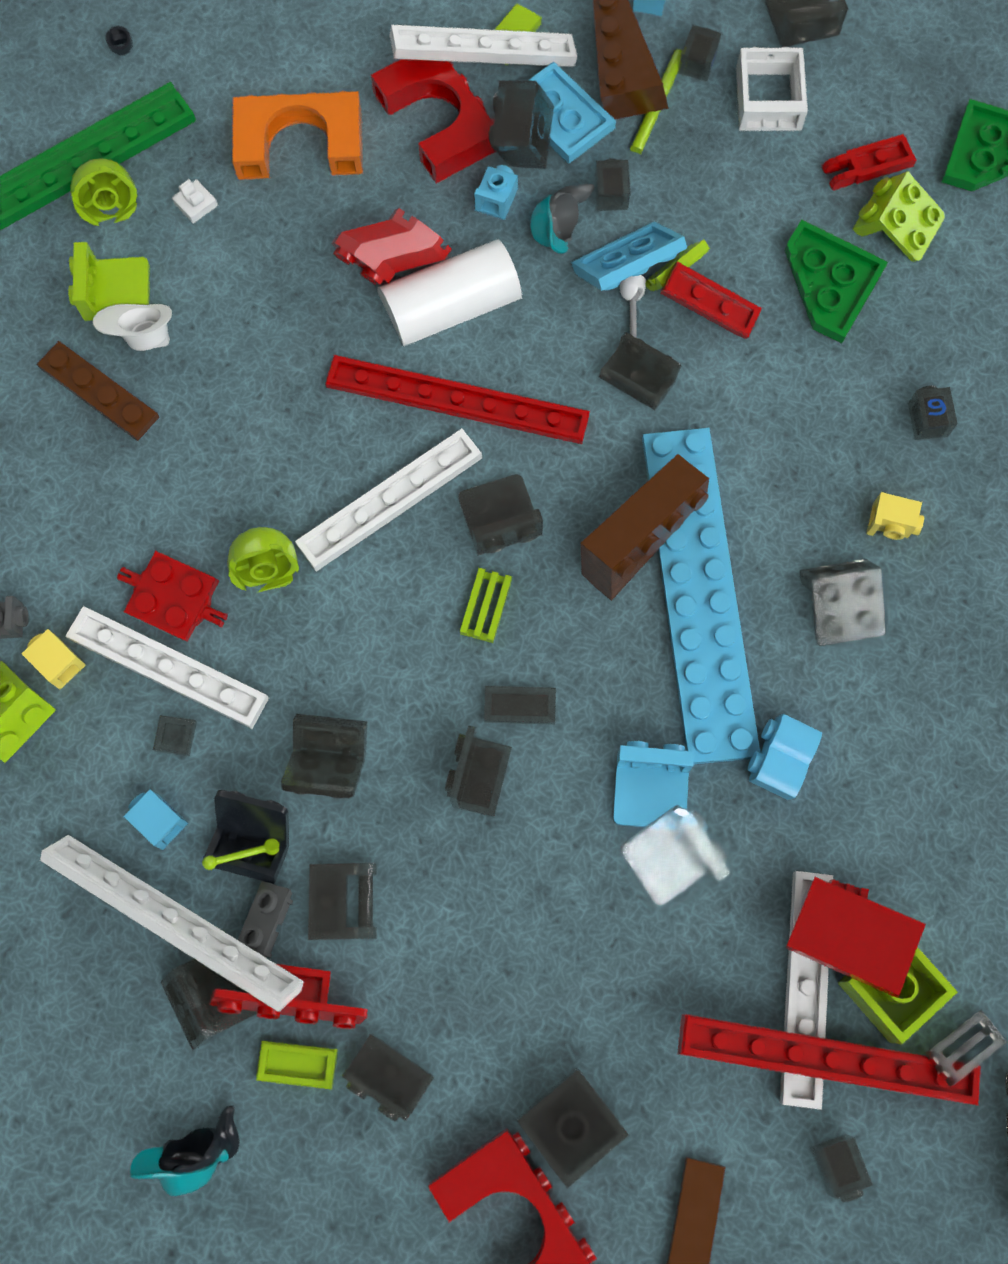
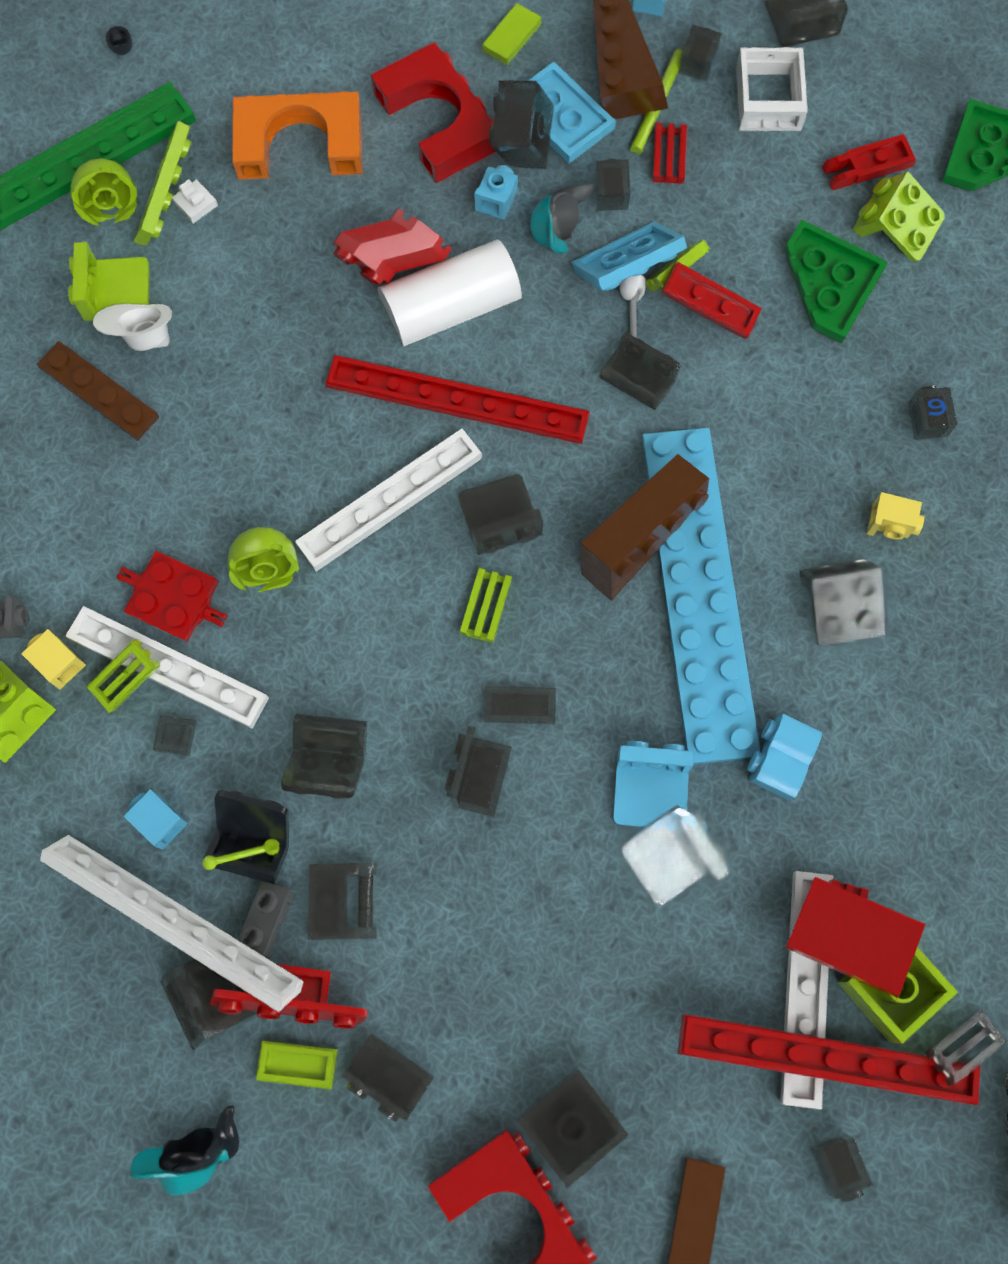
(143, 657): none -> lime tile
(167, 174): none -> lime plate
(482, 45): white plate -> none
(670, 131): none -> red tile

